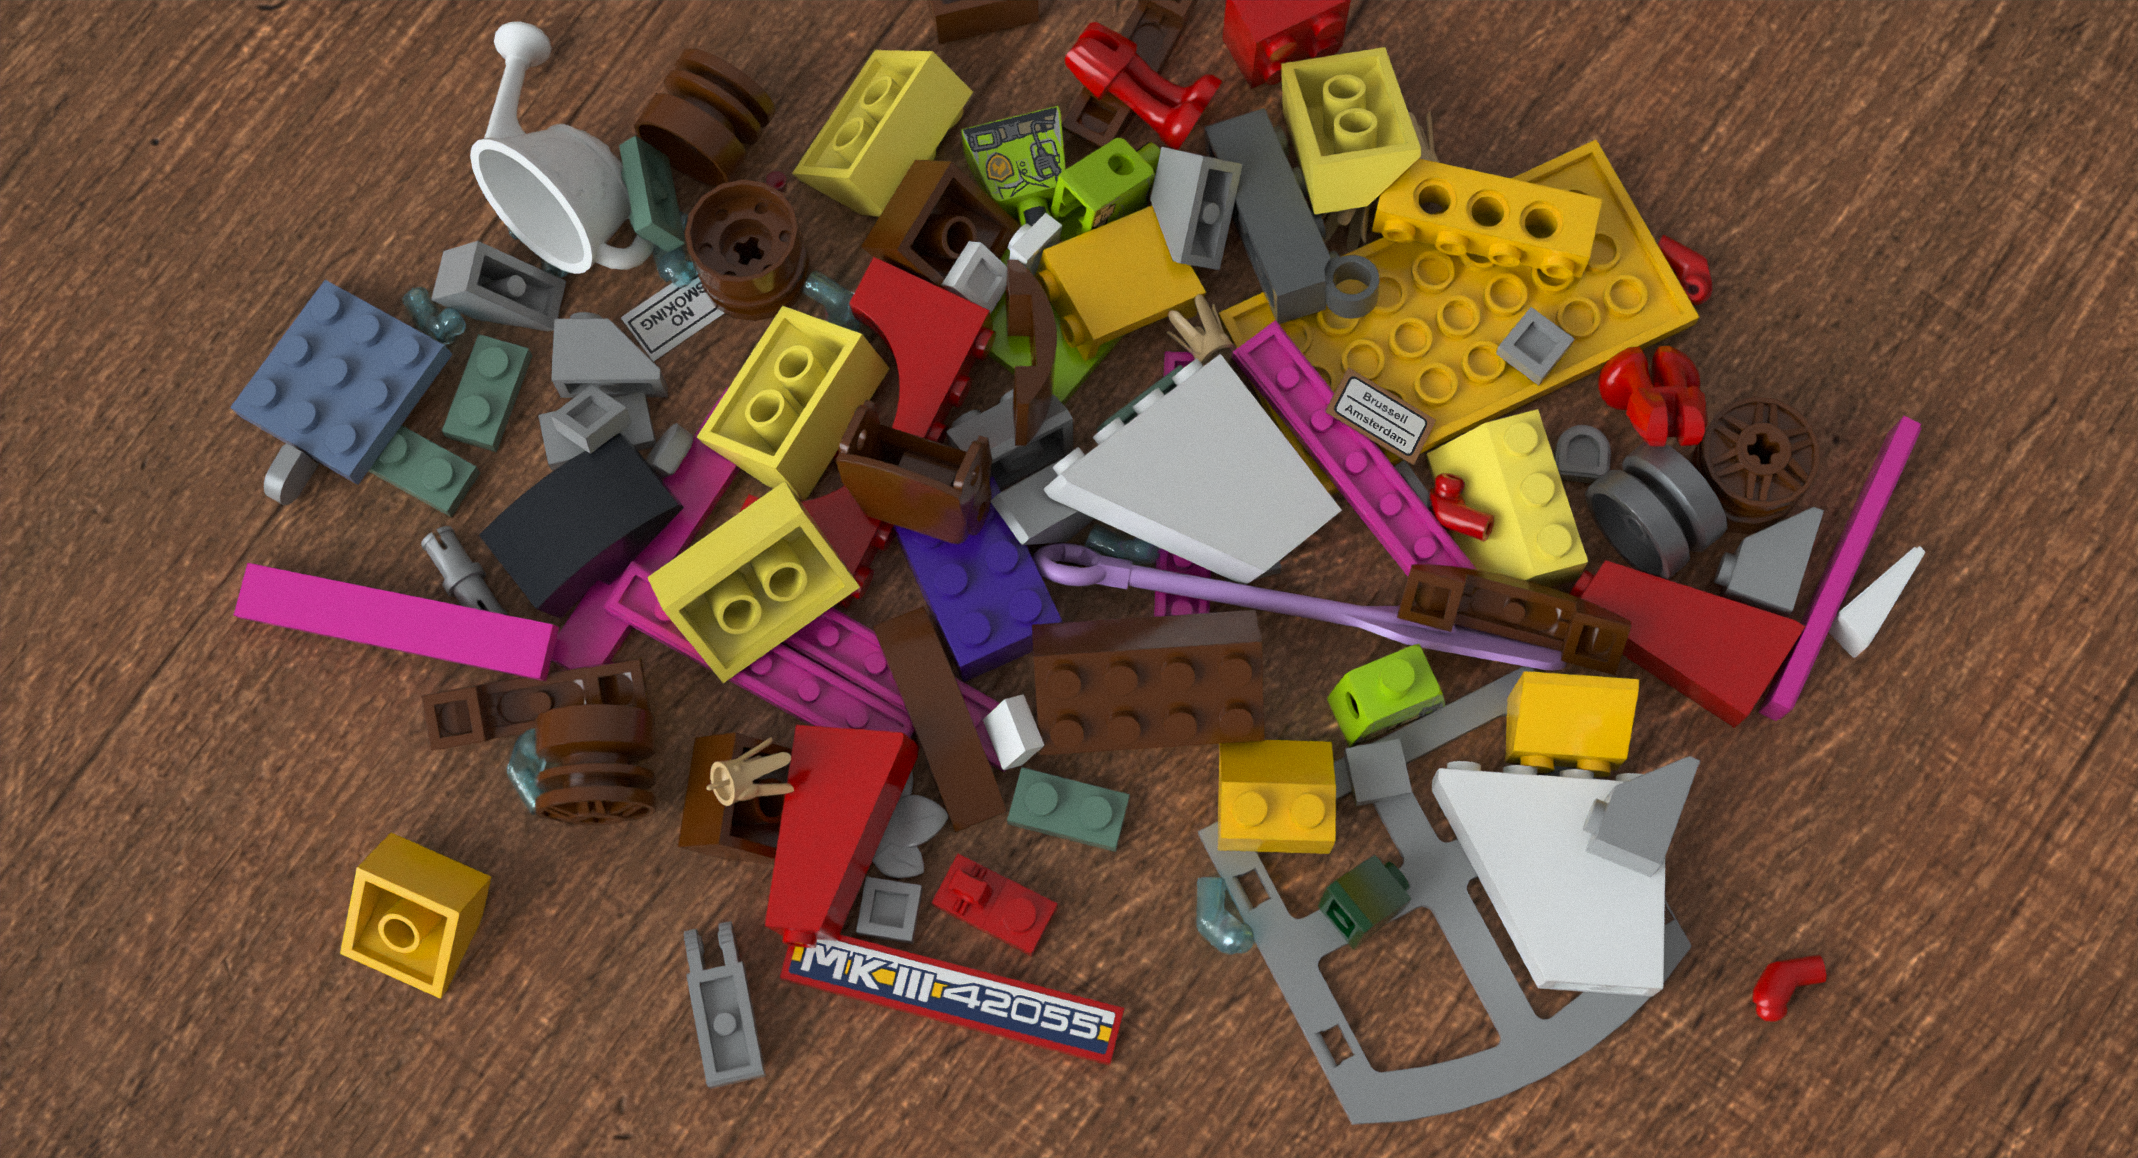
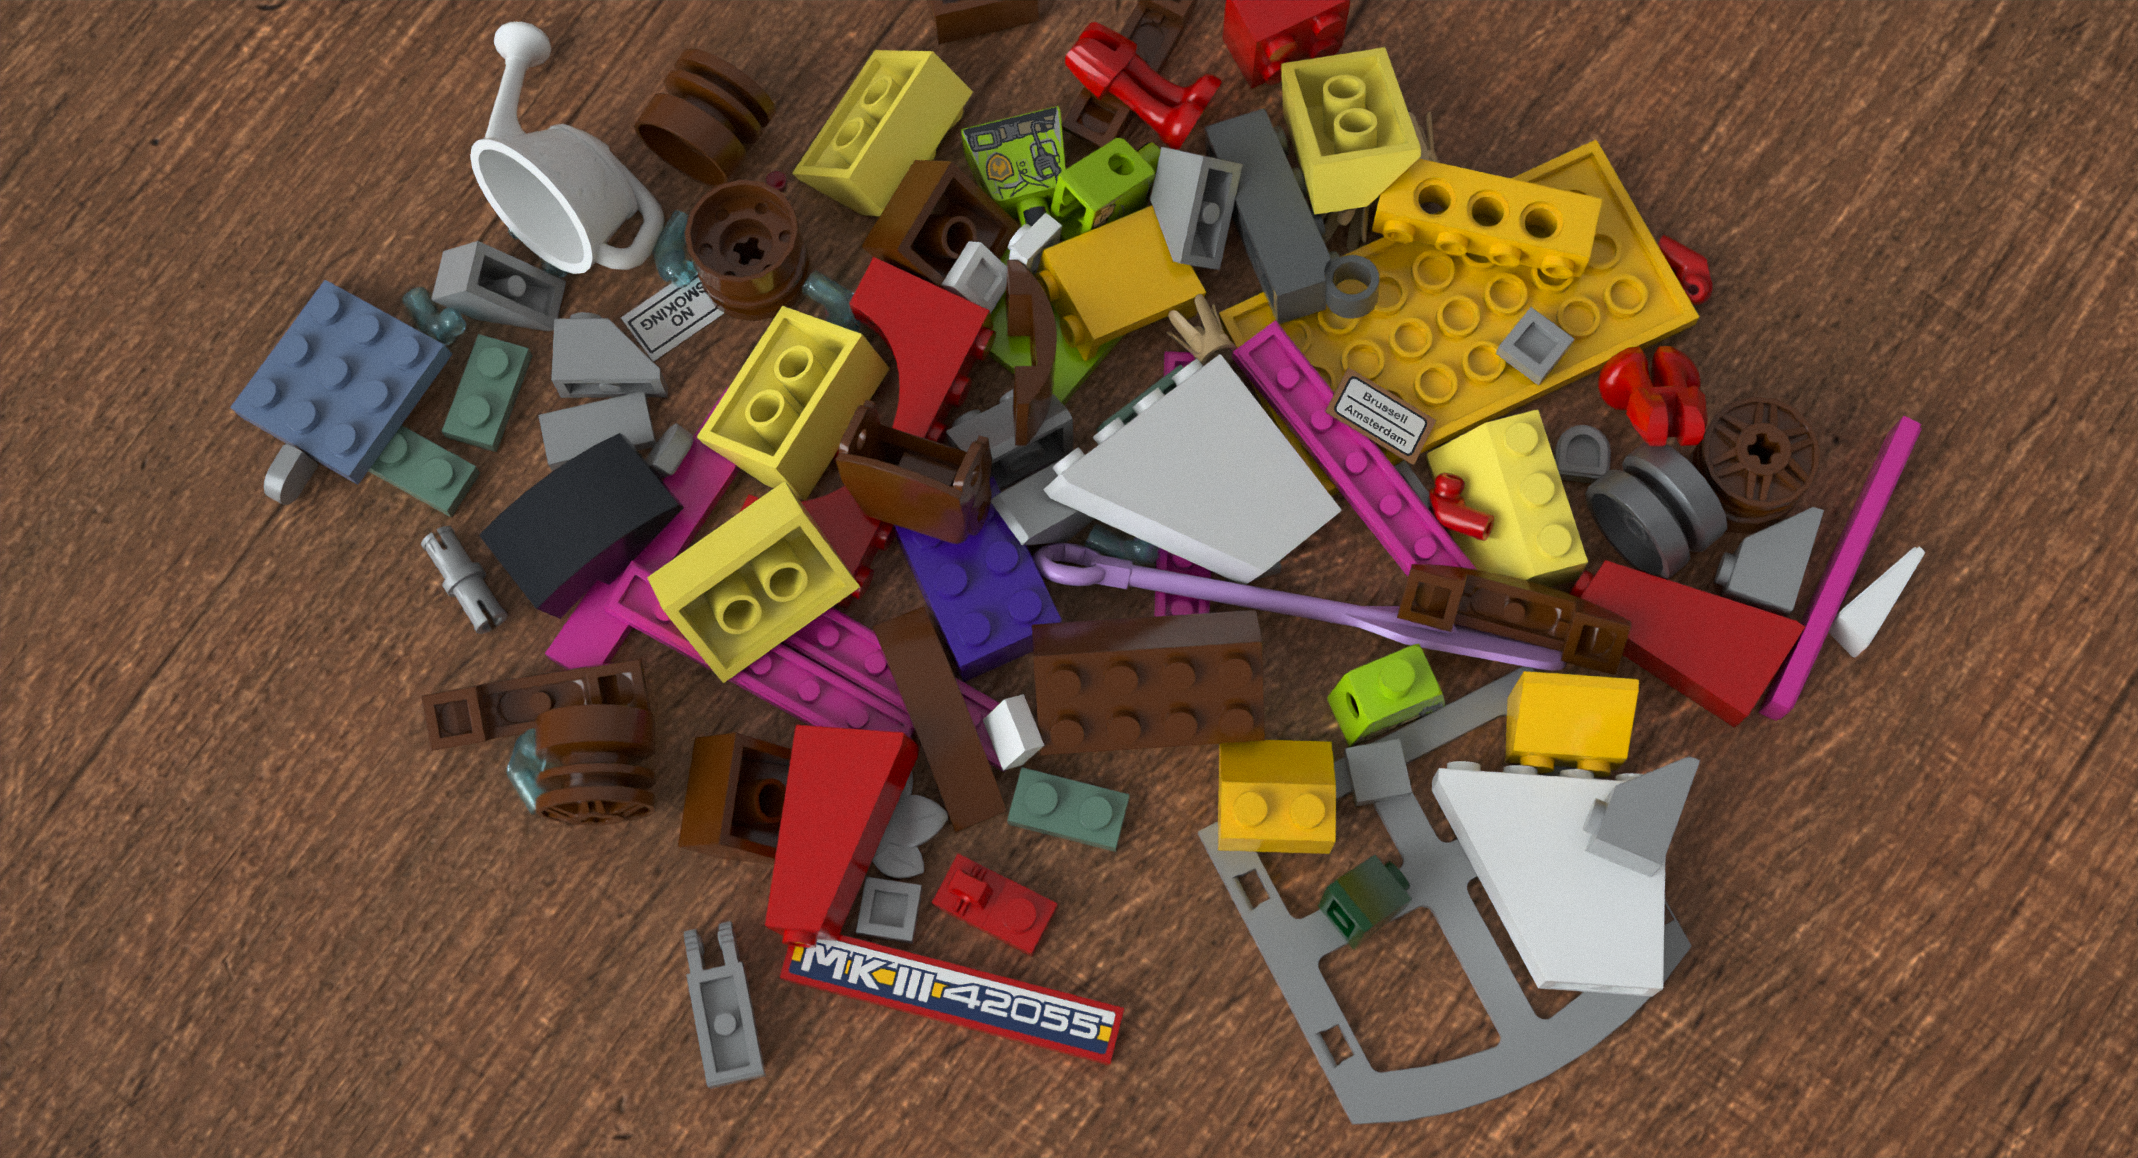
(397, 621): dark pink tile -> none
(413, 913): yellow slope -> none
(591, 419): light grey tile -> none
(651, 194): sand green plate -> none
(734, 778): tan piece -> none
(1216, 922): clear light blue arm -> none
(1779, 982): red arm -> none

